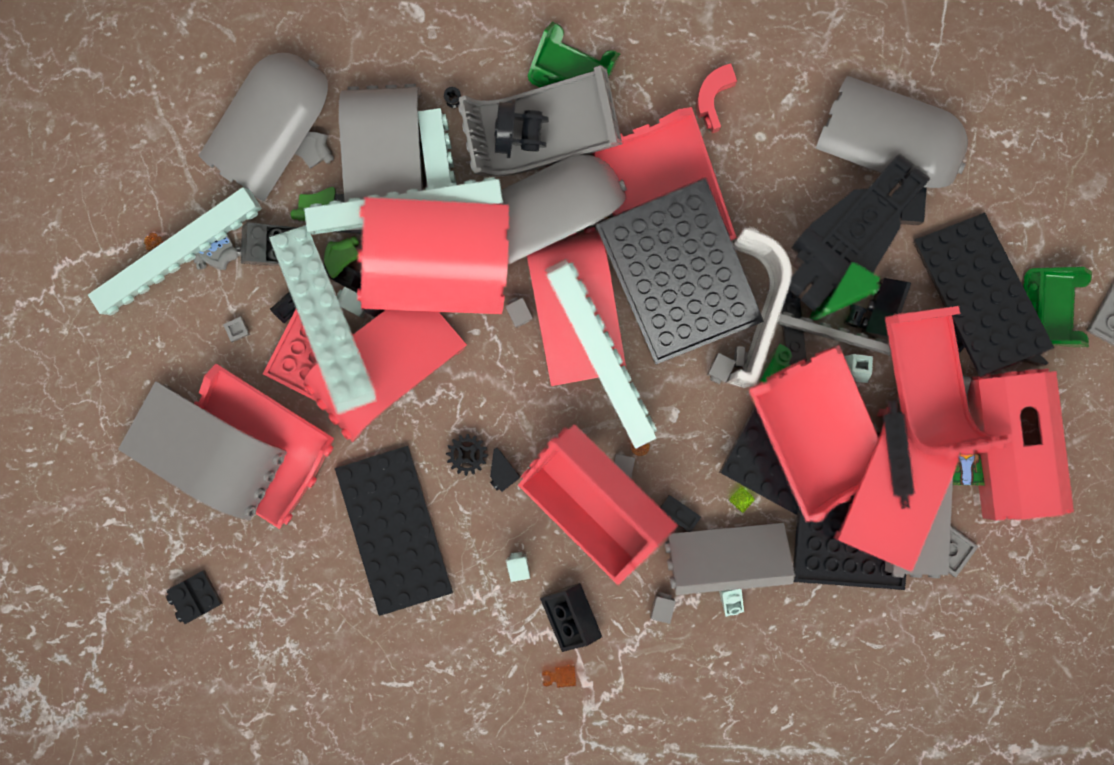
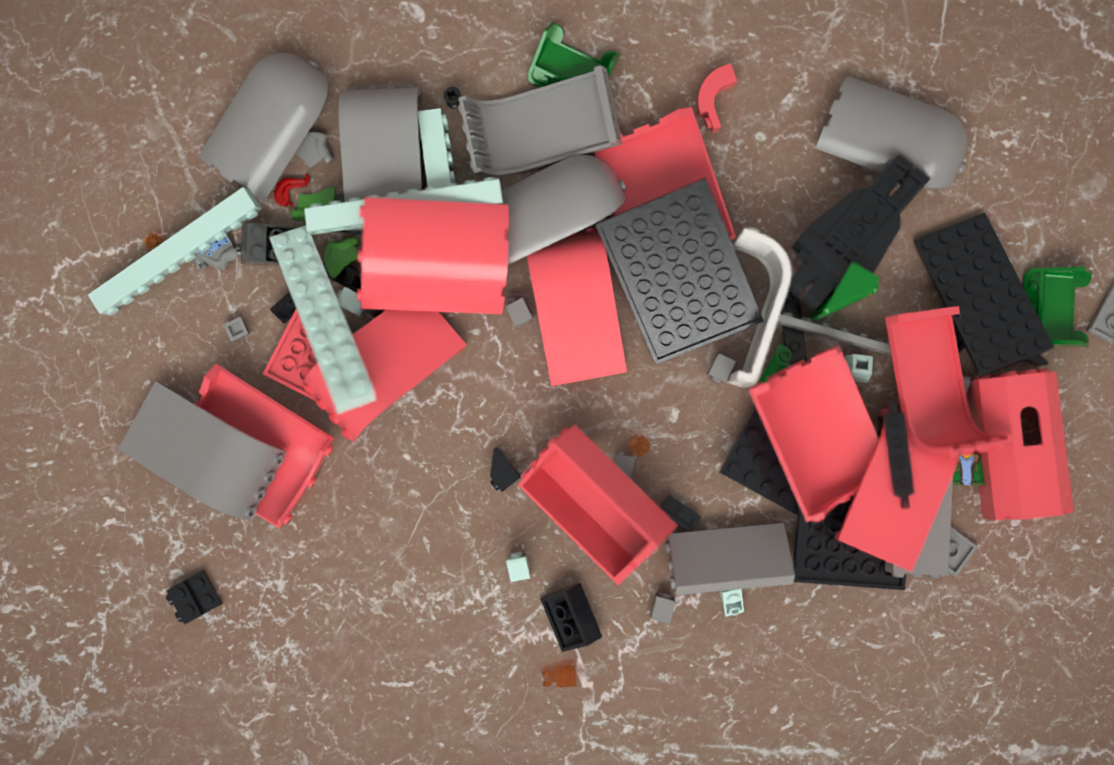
(283, 188): none -> red piece
(393, 530): black plate -> none
(460, 460): black gear -> none
(531, 125): black piece -> none
(599, 350): light aqua brick -> none
(740, 356): light grey plate -> none
(741, 499): clear neon green tile -> none
(855, 309): black bush -> none
(885, 303): black slope -> none
(915, 212): black slope -> none

